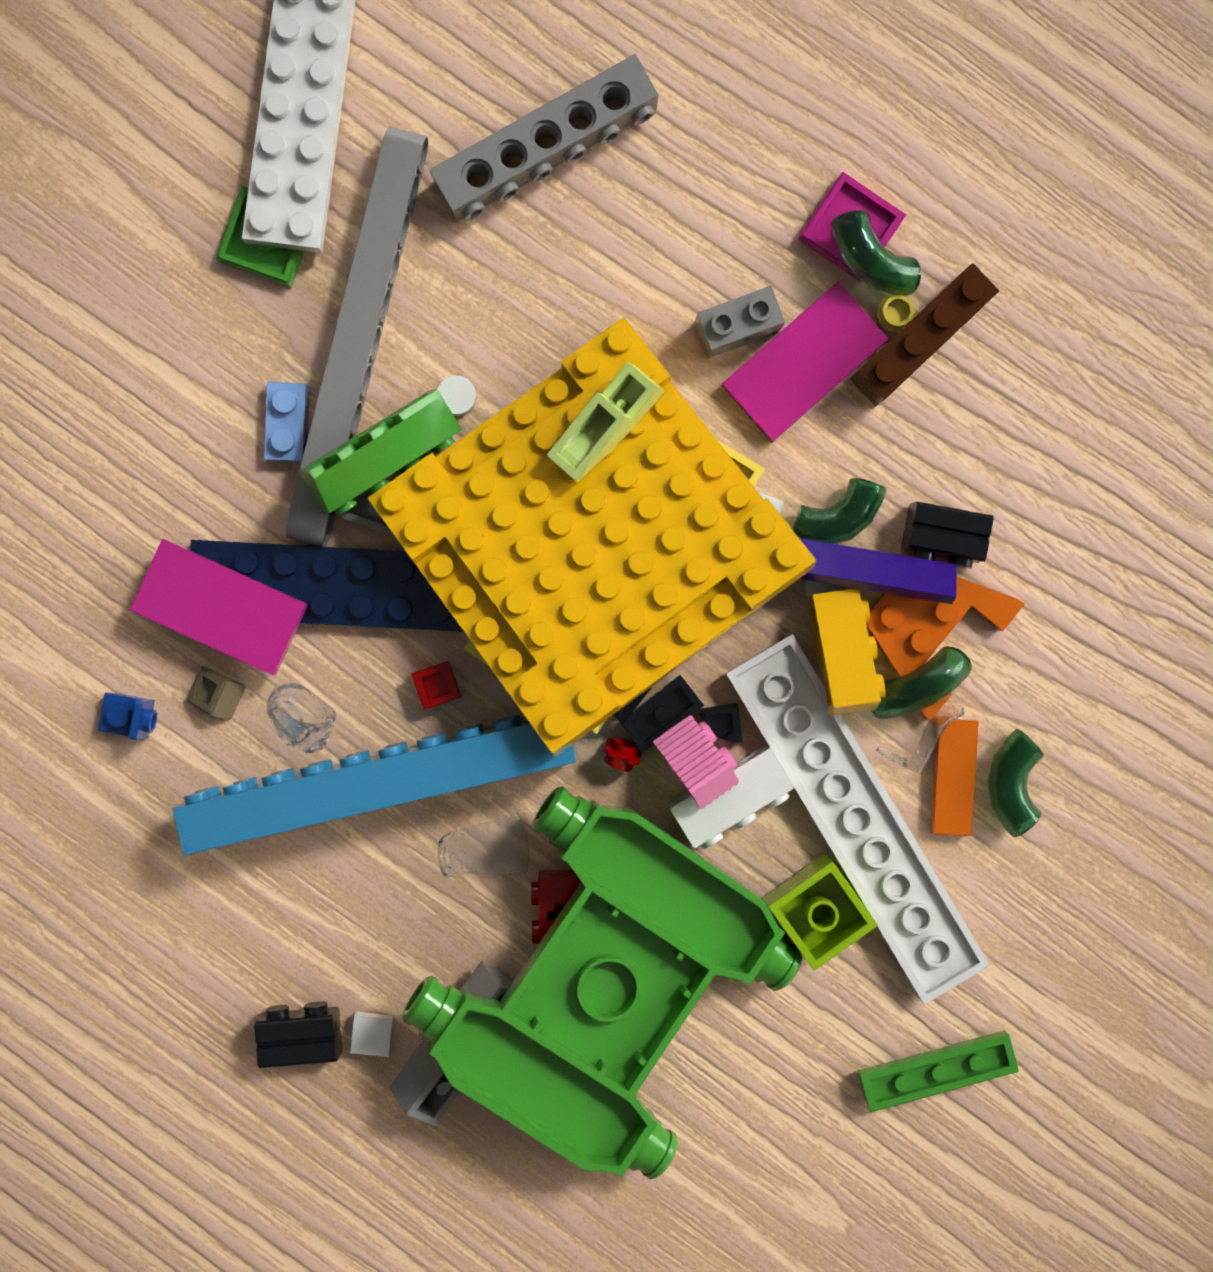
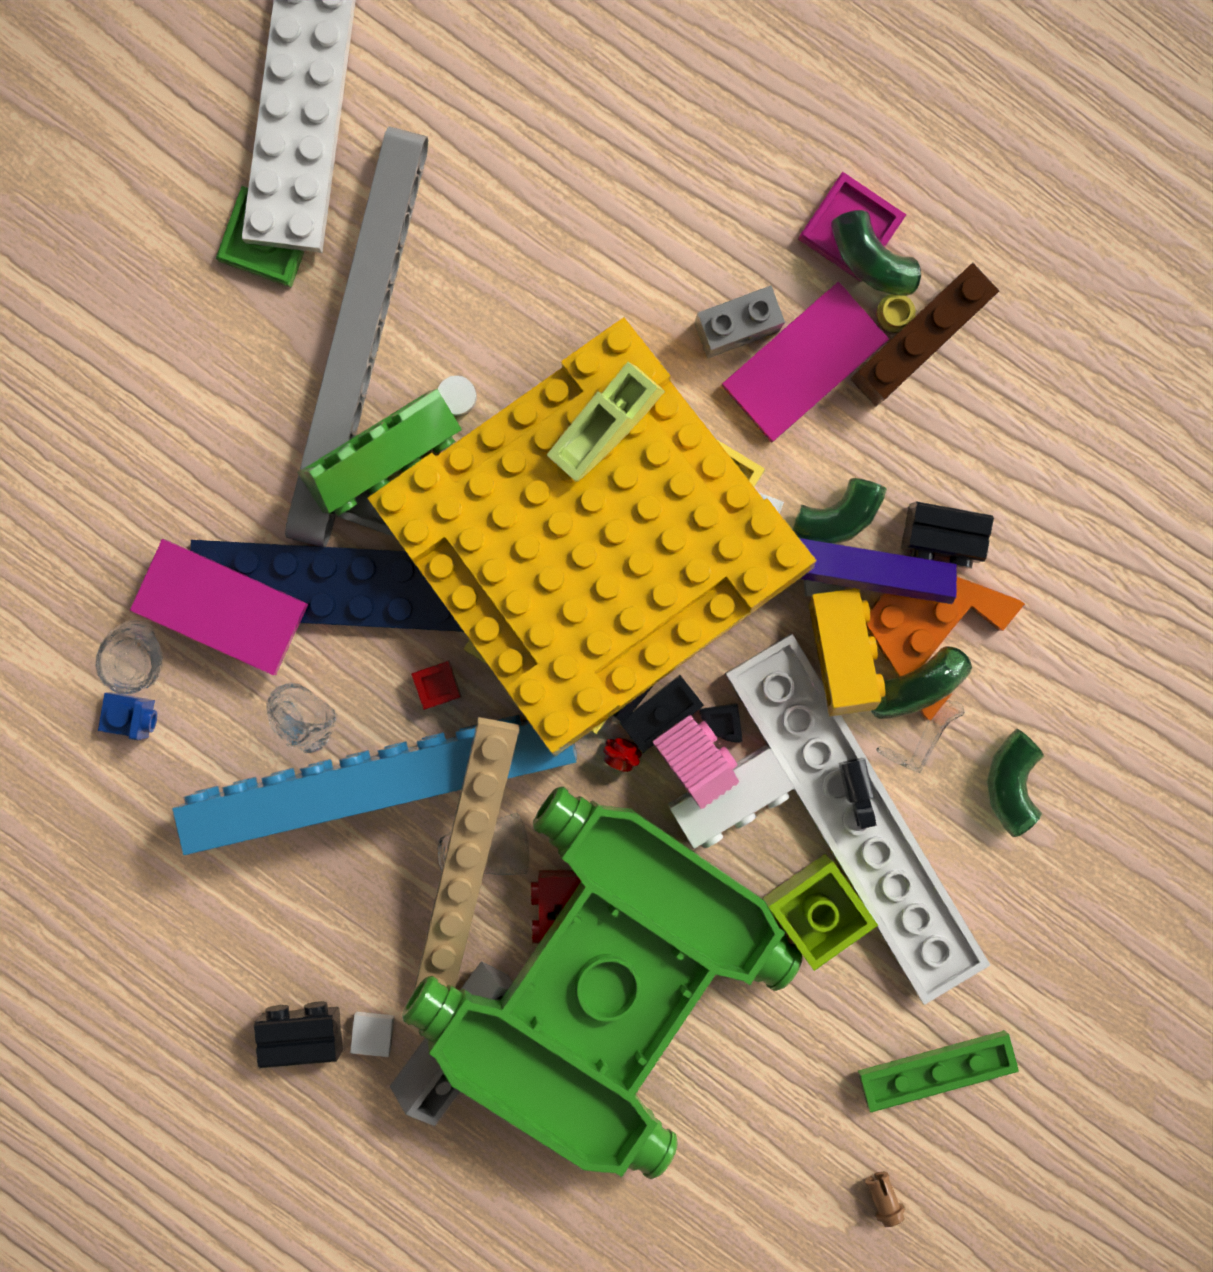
(123, 664): none -> clear hair
(216, 694): dark tan slope -> none
(286, 421): light blue plate -> none
(468, 850): none -> tan plate
(622, 81): light grey brick -> none
(858, 791): none -> black bar
(888, 1208): none -> medium nougat pin
(955, 779): orange tile -> none

